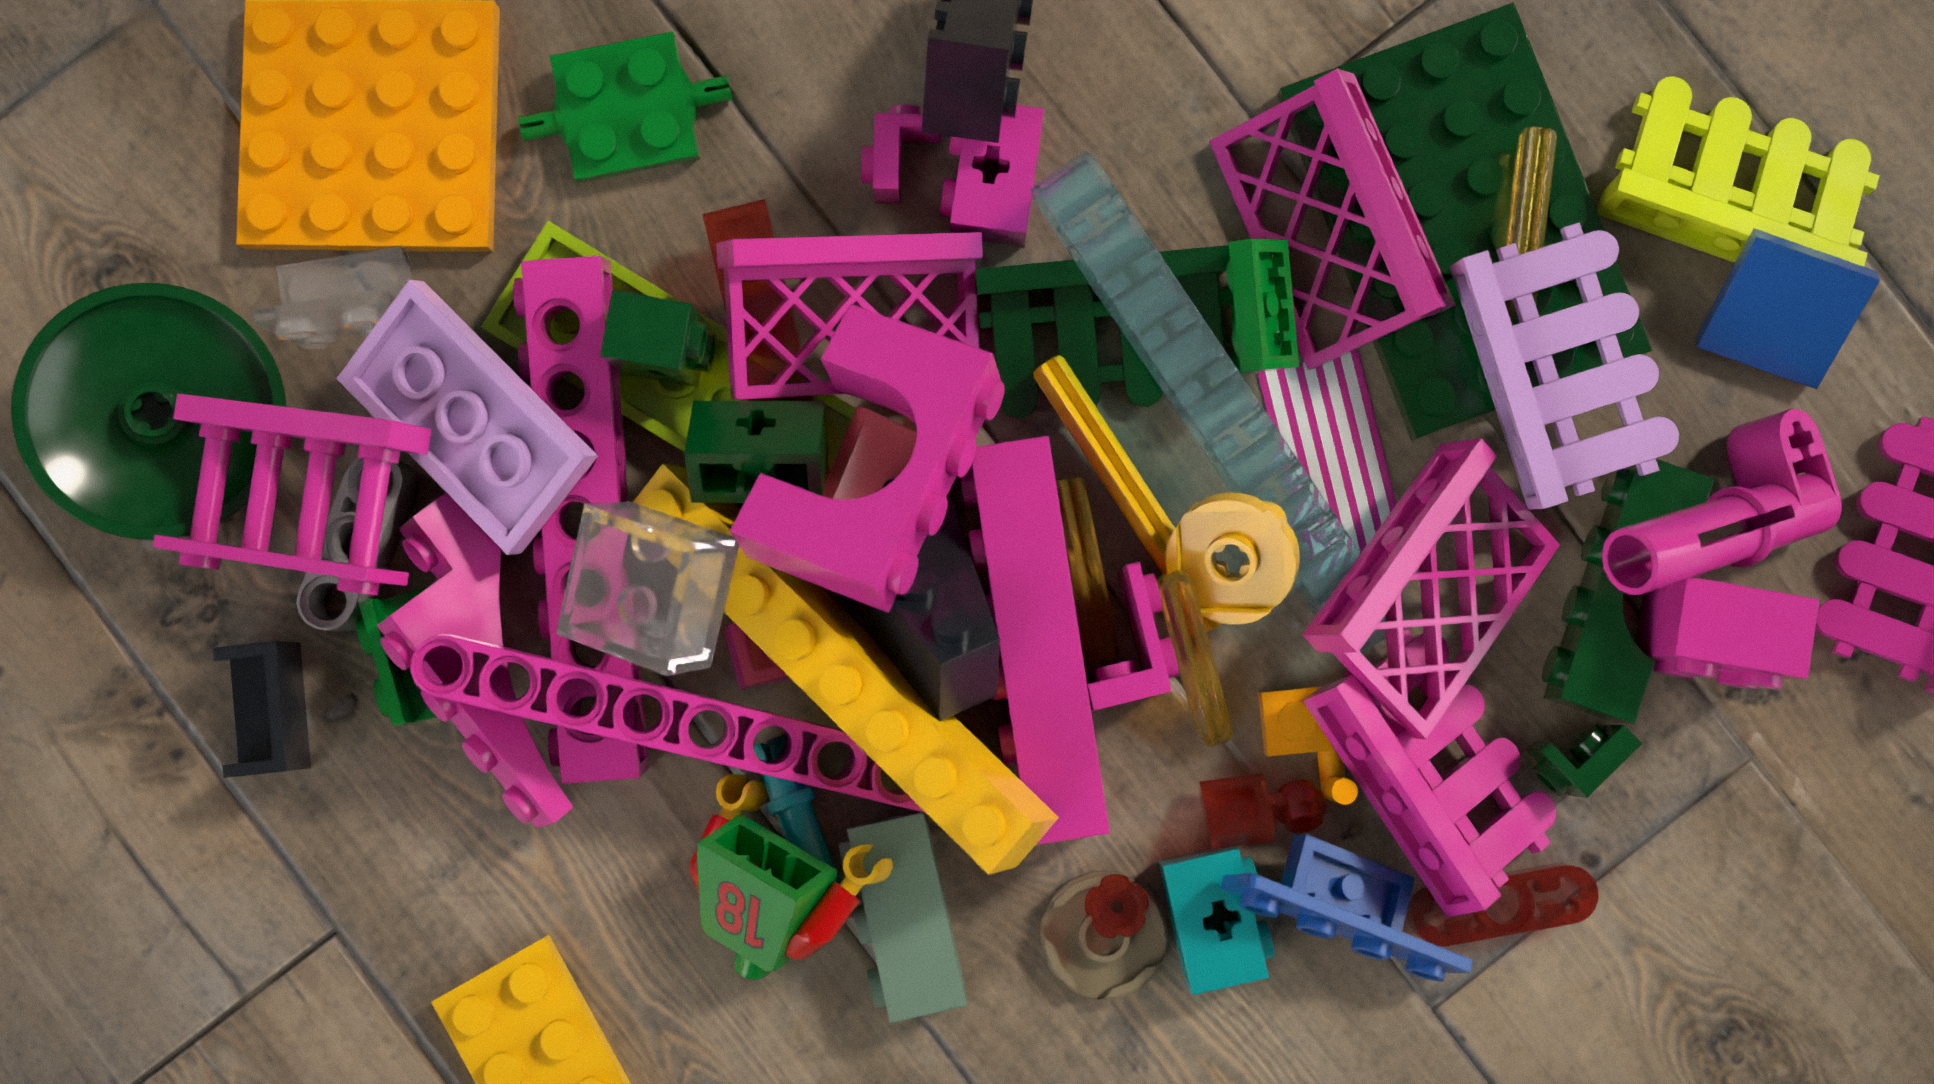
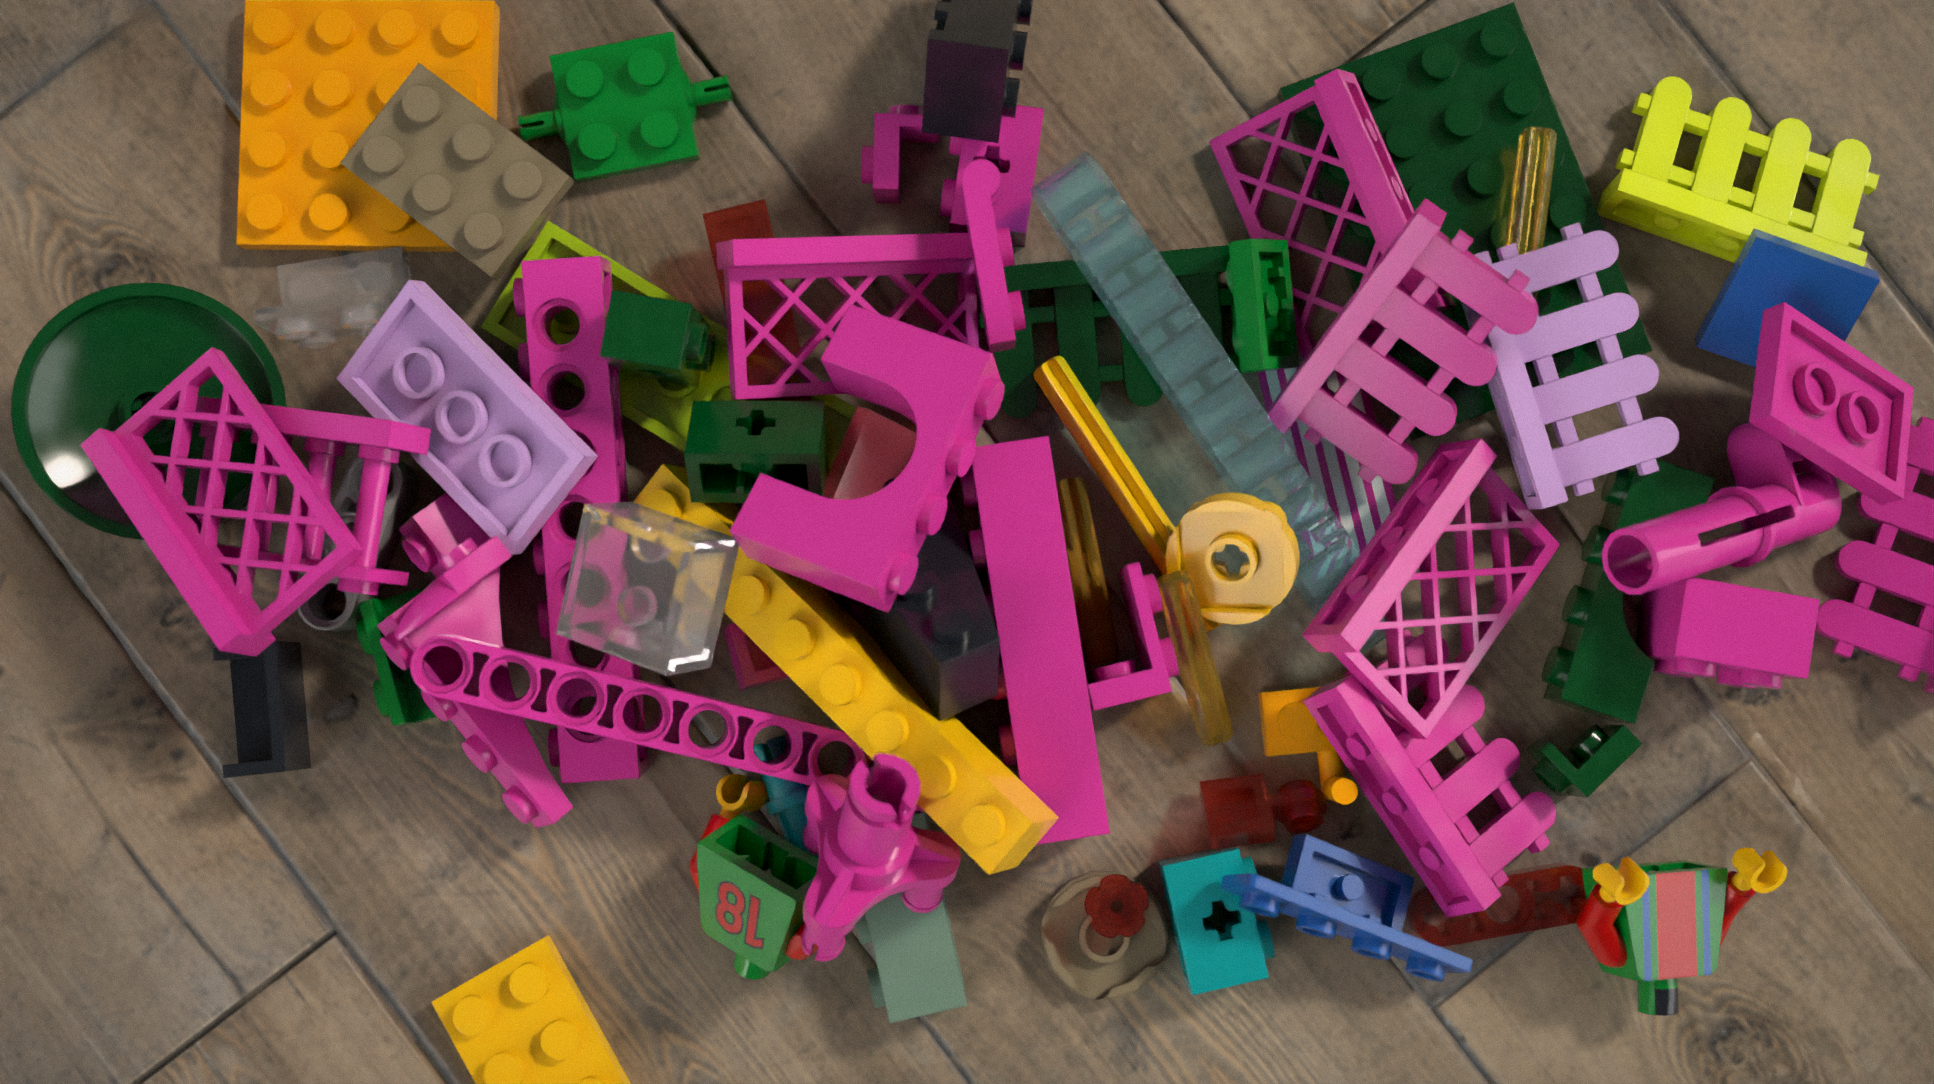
(190, 548): none -> dark pink fence
(457, 172): none -> dark tan plate
(463, 569): none -> dark pink plate
(869, 851): none -> dark pink wheel
(991, 252): none -> dark pink plate
(1419, 324): none -> dark pink fence
(1668, 918): none -> torso
(1832, 404): none -> dark pink plate

